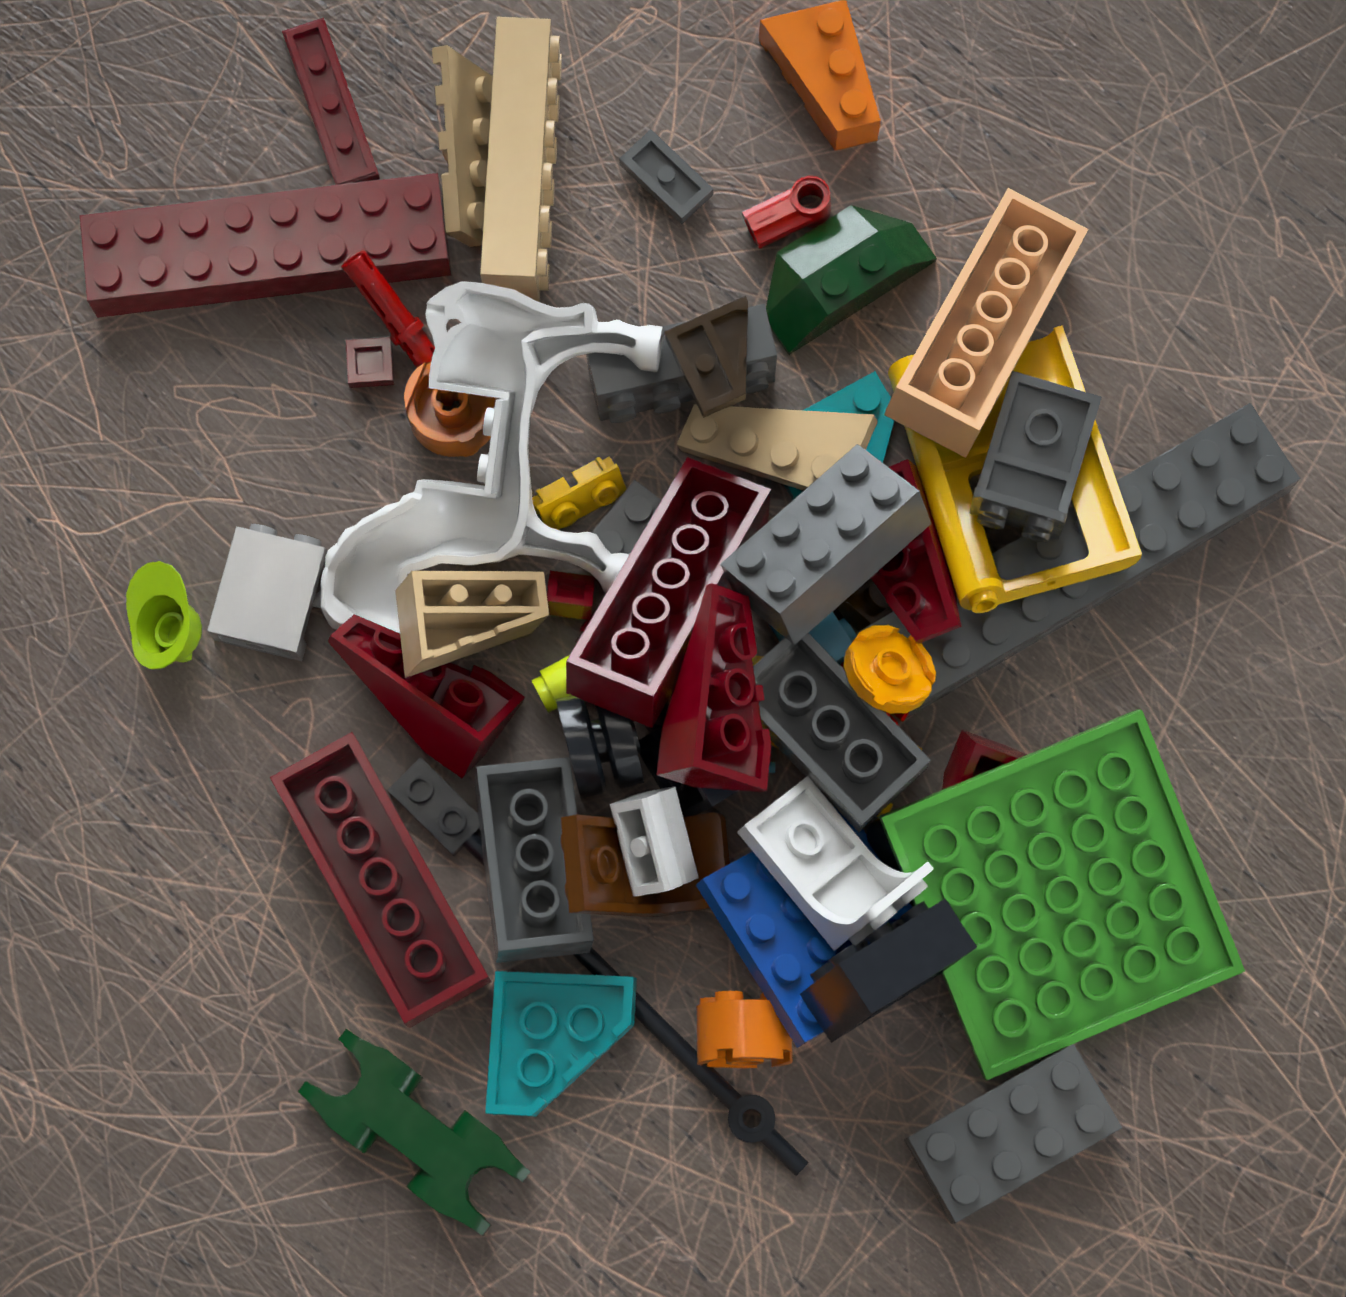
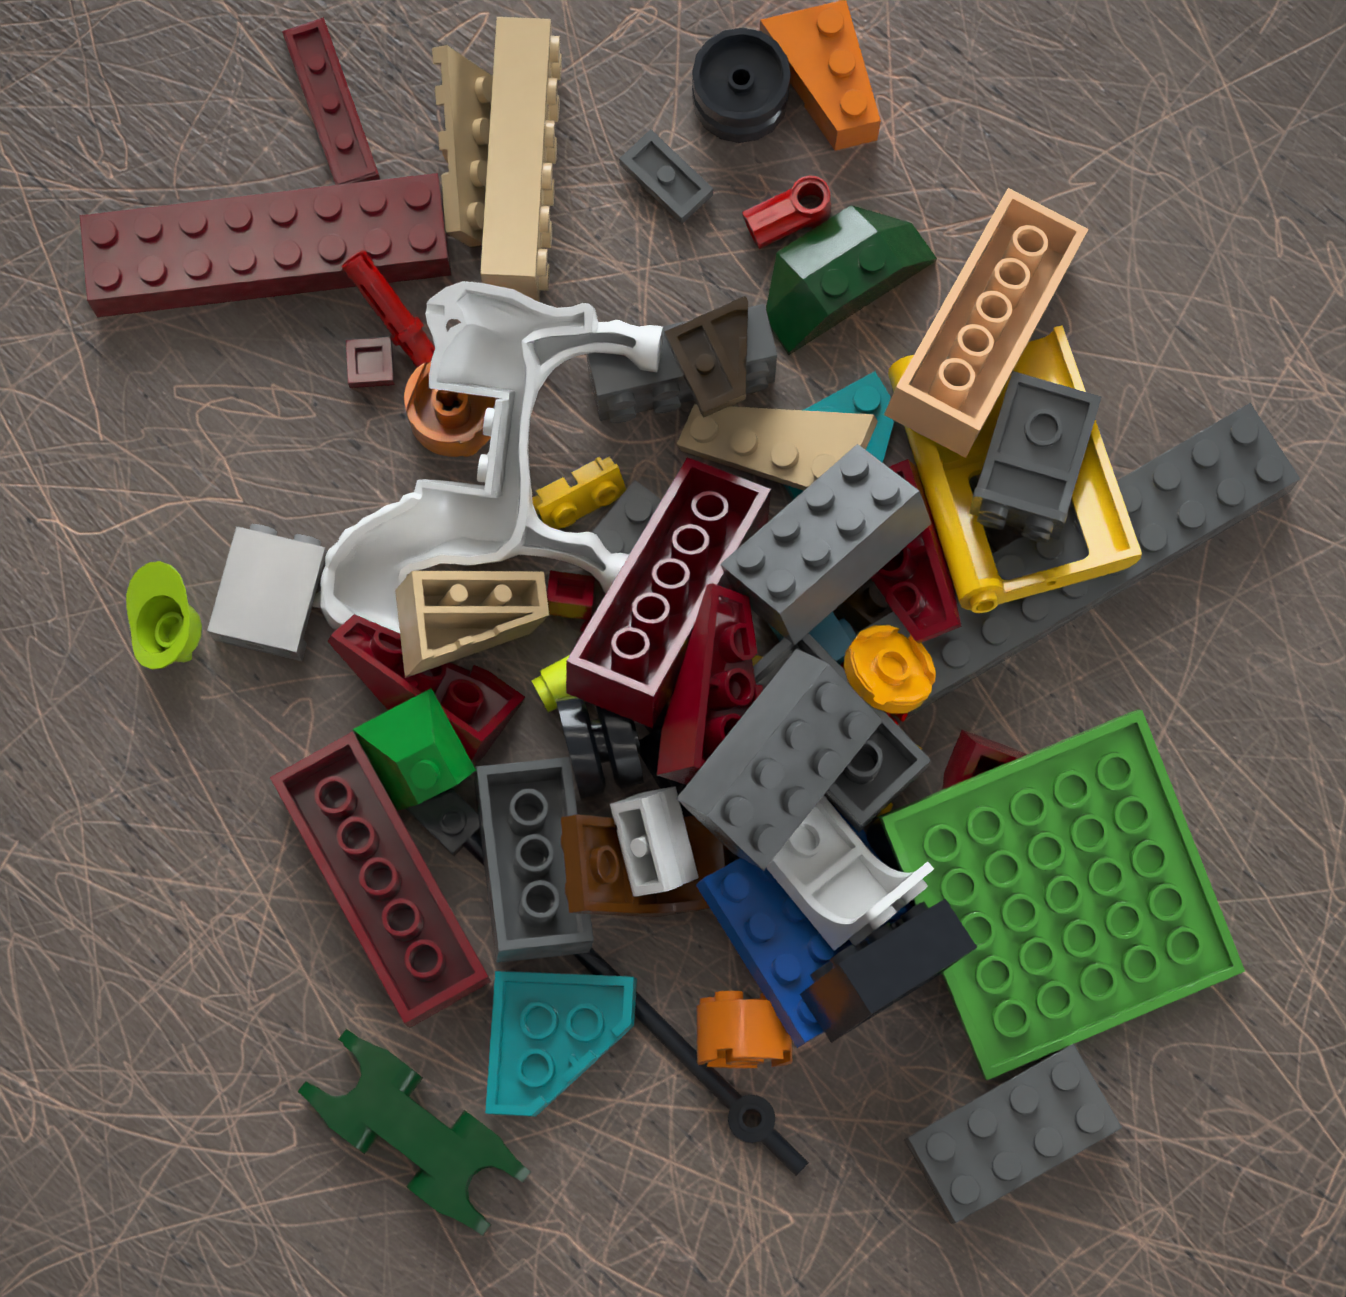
(414, 750): none -> green slope
(740, 85): none -> black wheel
(780, 759): none -> dark grey brick

